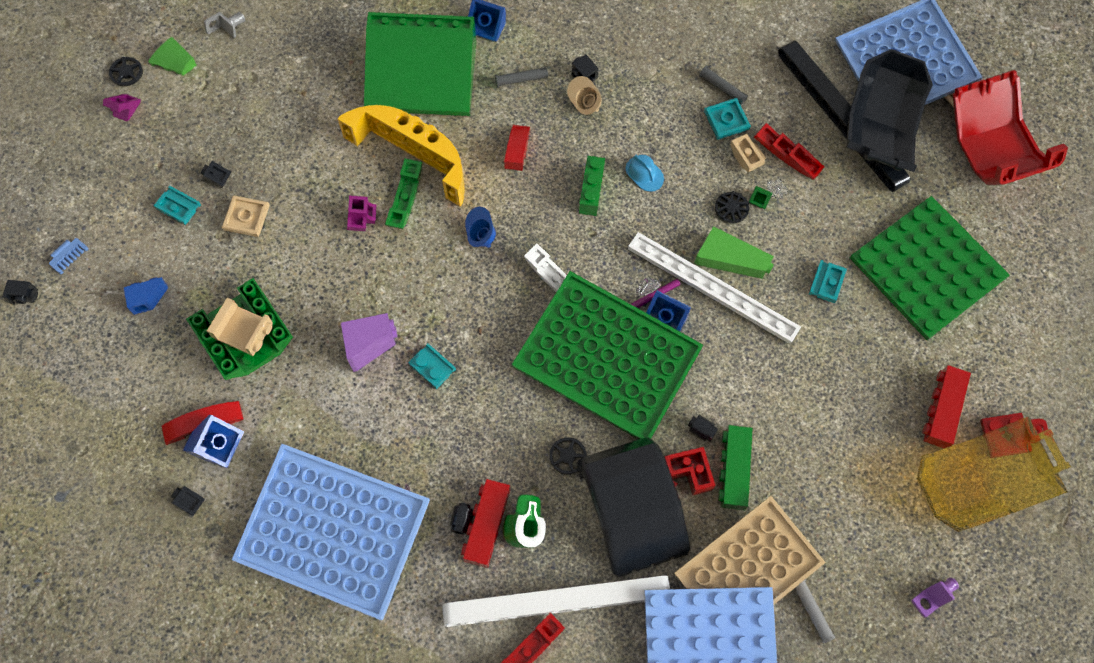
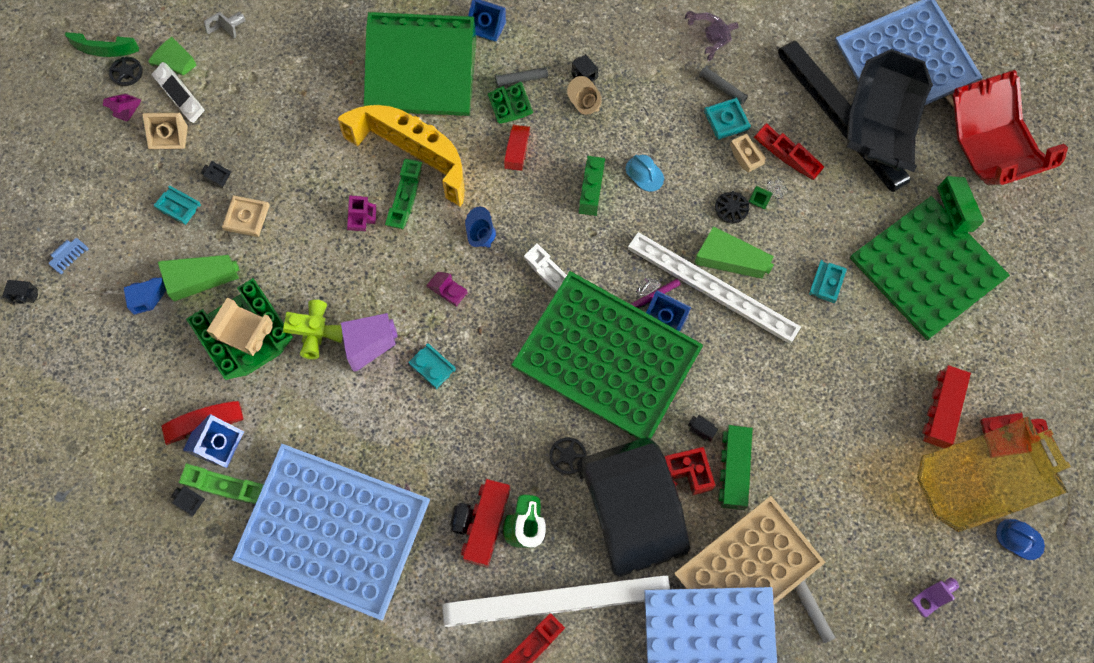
(121, 47): none -> green slope
(165, 130): none -> tan slope
(178, 92): none -> white plate
(196, 275): none -> bright green slope
(220, 484): none -> bright green slope
(312, 328): none -> lime brick
(447, 288): none -> magenta slope
(510, 103): none -> green slope
(716, 33): none -> clear purple piece
(960, 204): none -> green brick
(1020, 539): none -> blue piece

